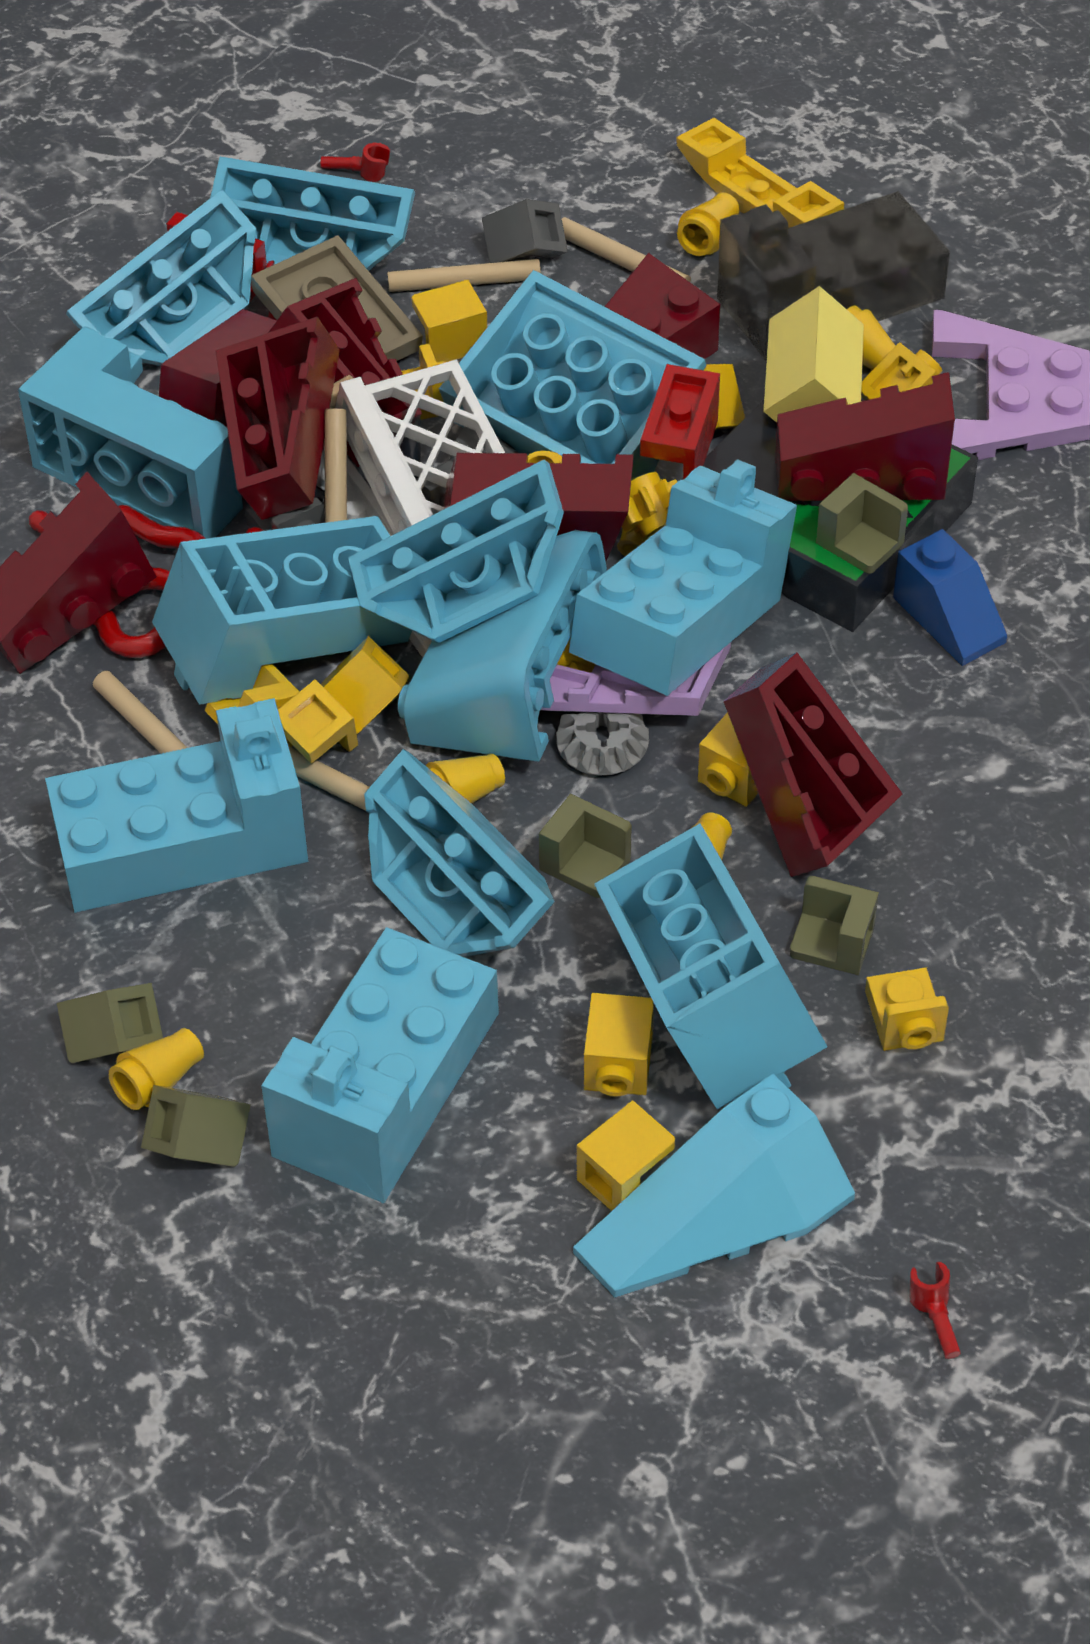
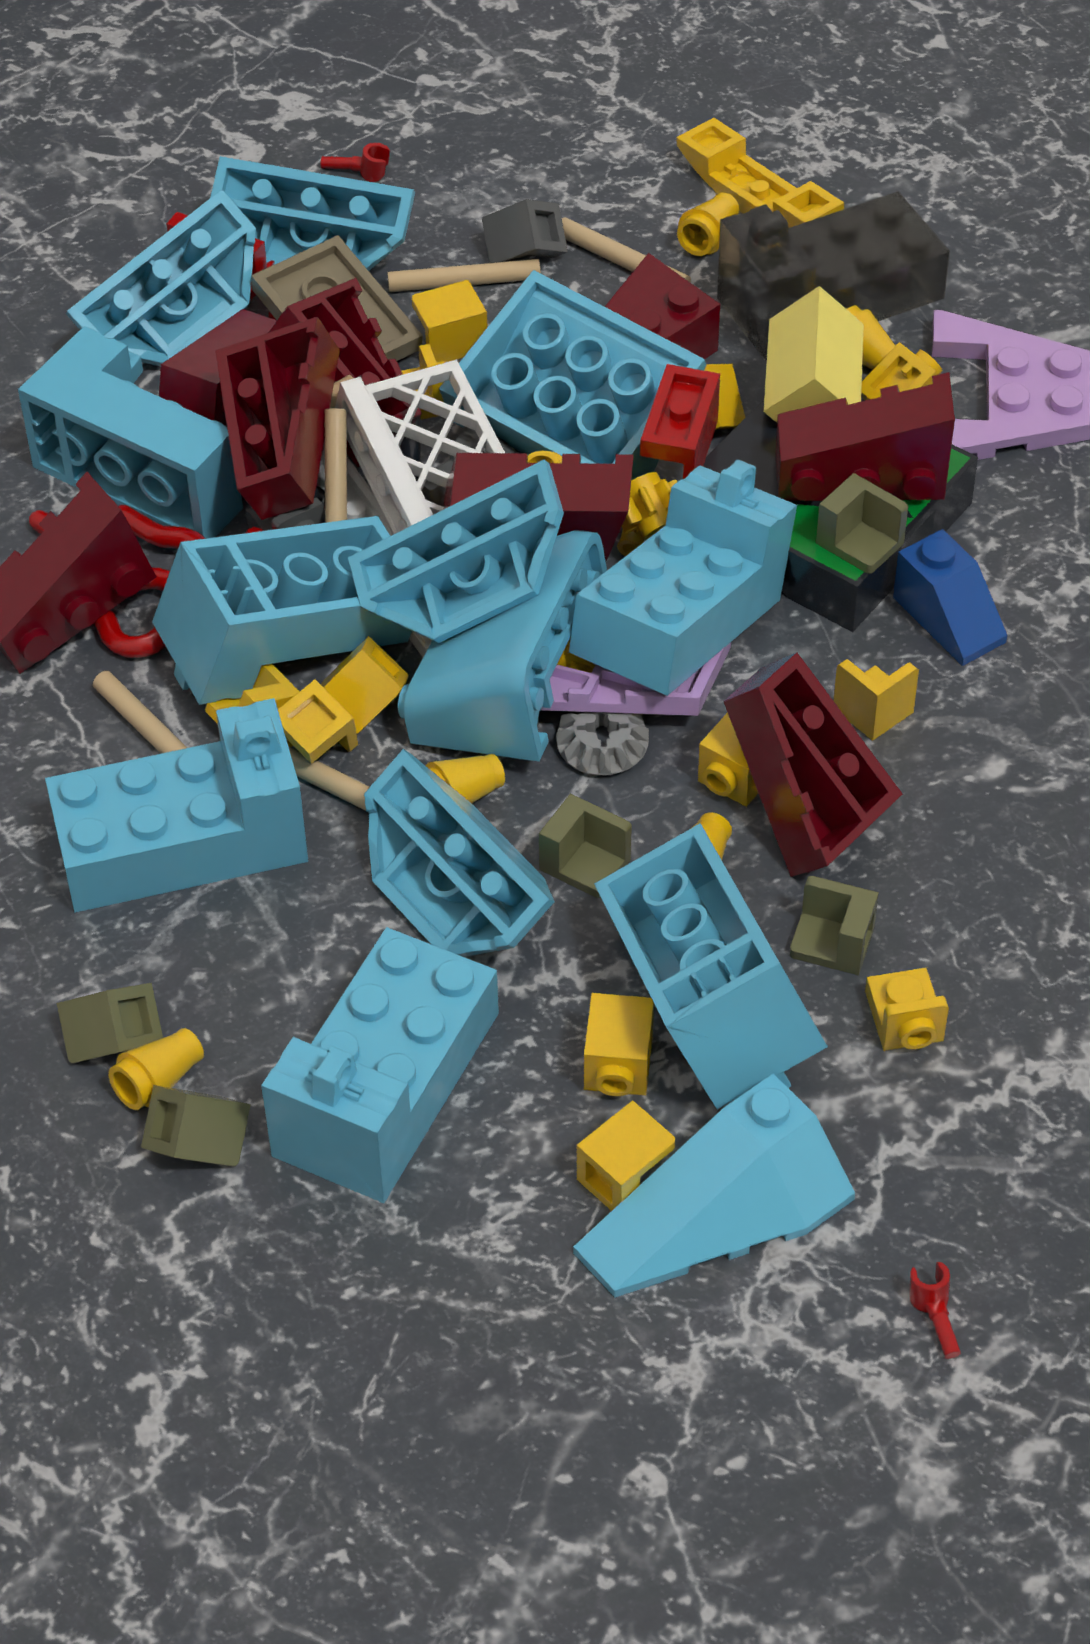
(873, 698): none -> yellow panel

